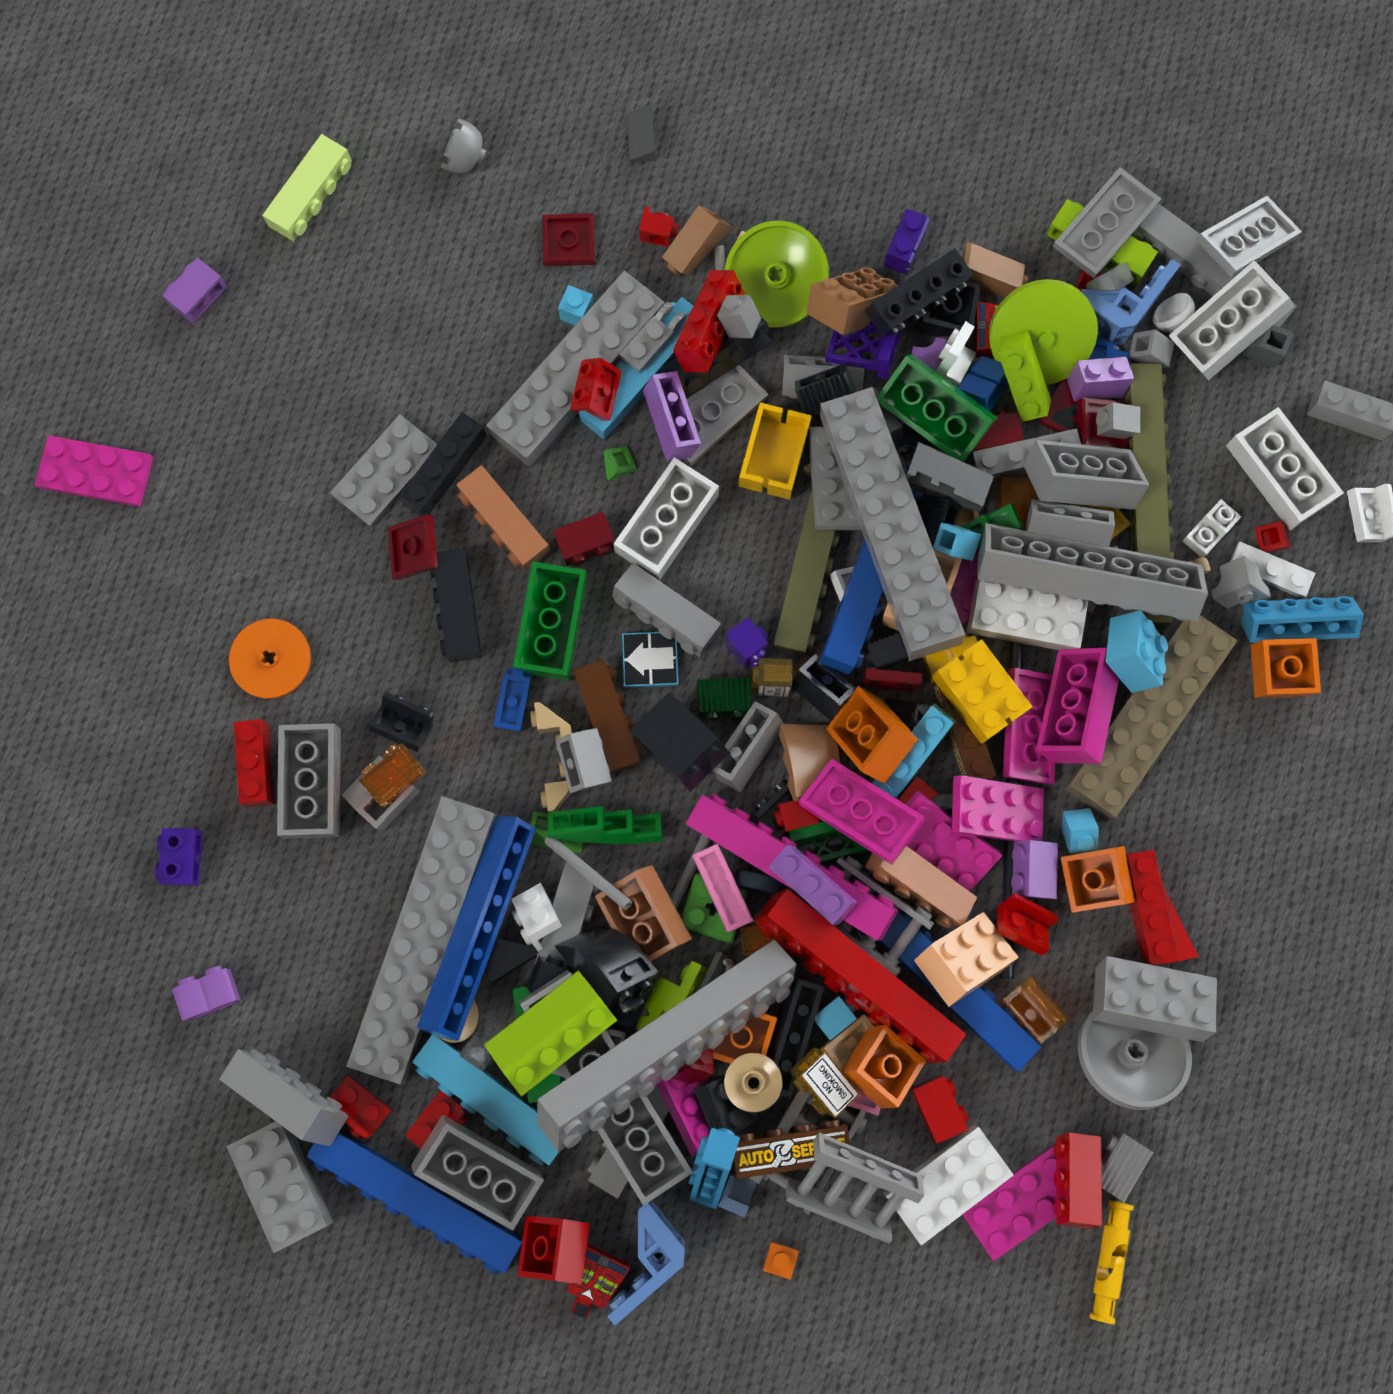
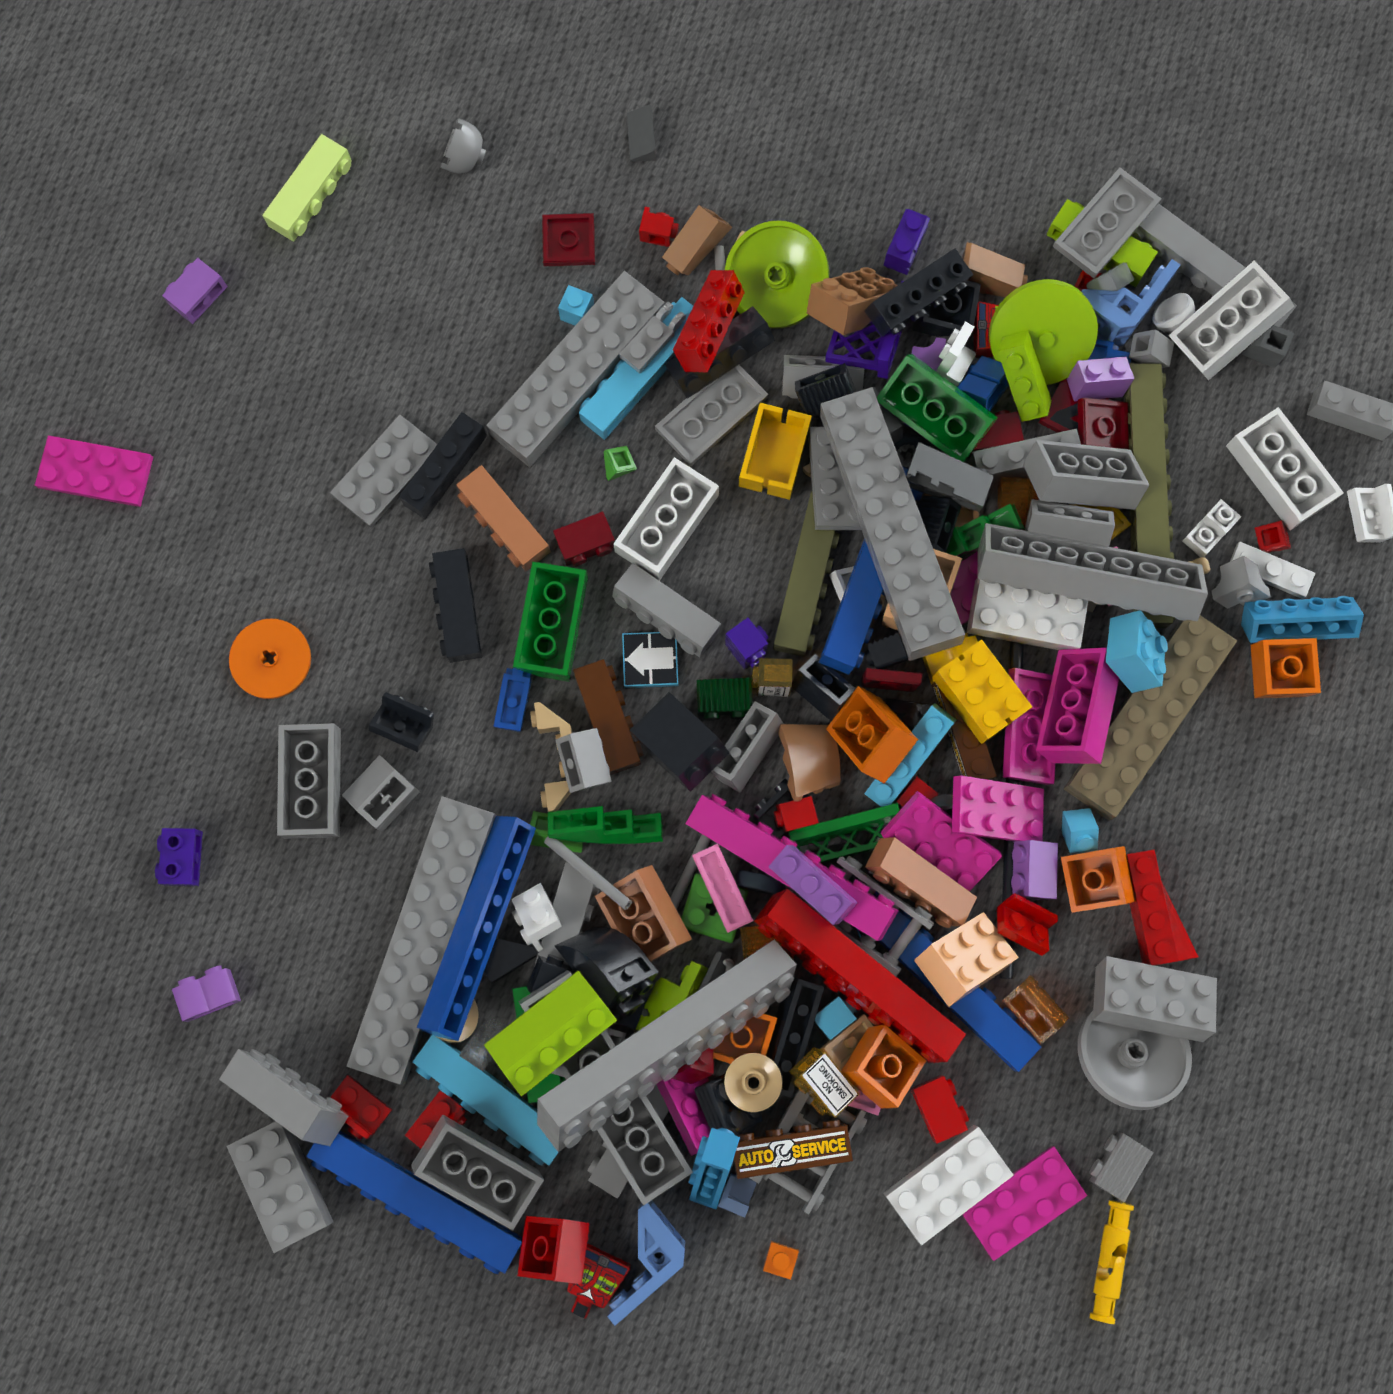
(253, 763): red brick -> none
(391, 774): clear orange brick -> none
(412, 547): dark red tile -> none
(596, 388): red bracket -> none
(671, 416): medium lavender brick -> none
(739, 316): light grey brick -> none
(862, 811): dark pink plate -> none
(864, 1166): light grey fence -> none
(956, 541): medium azure brick -> none
(1078, 1181): brick -> none
(1118, 420): light grey brick -> none
(1248, 236): light grey plate -> none

